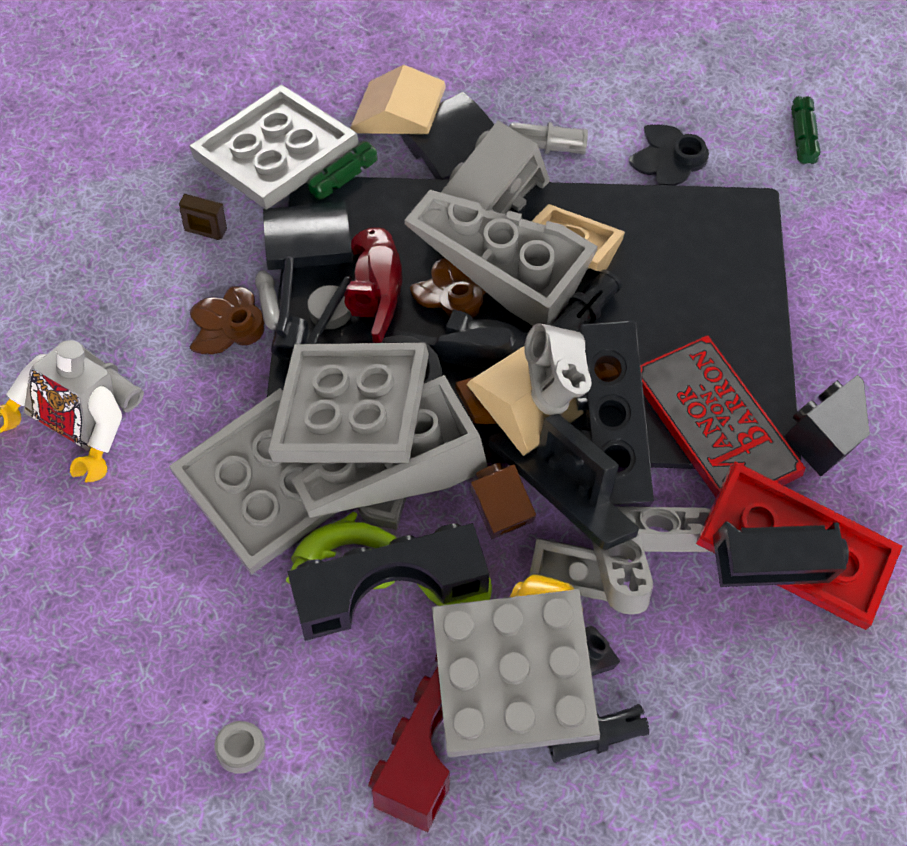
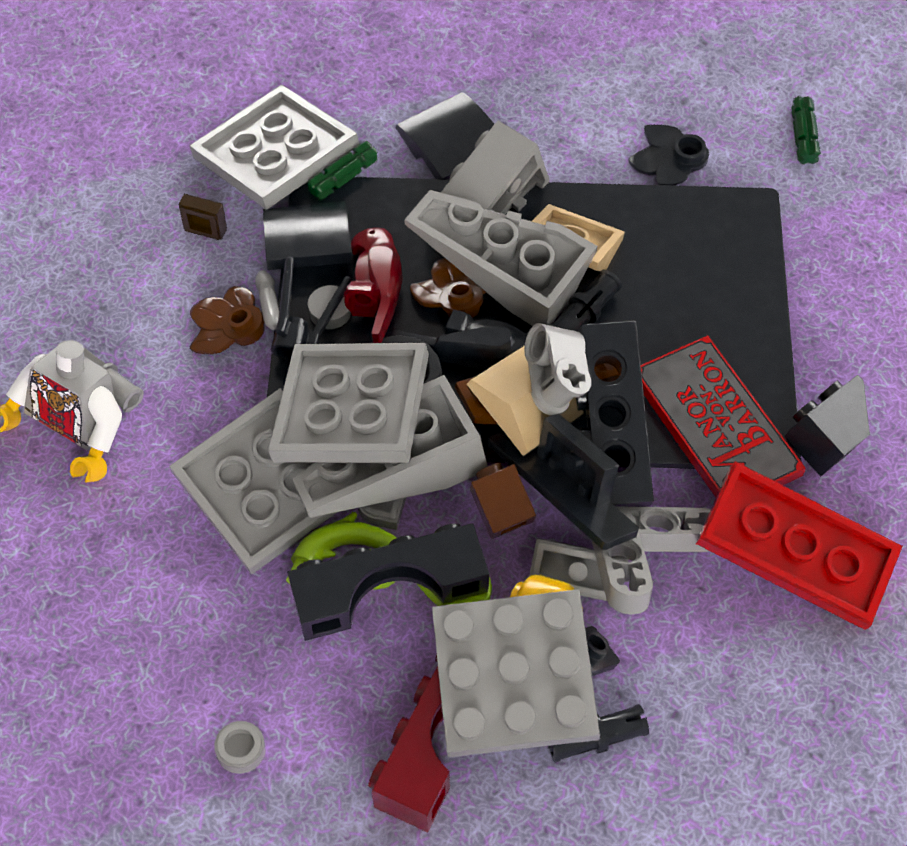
(399, 103): tan slope -> none
(554, 137): light grey axle -> none
(779, 555): black window -> none

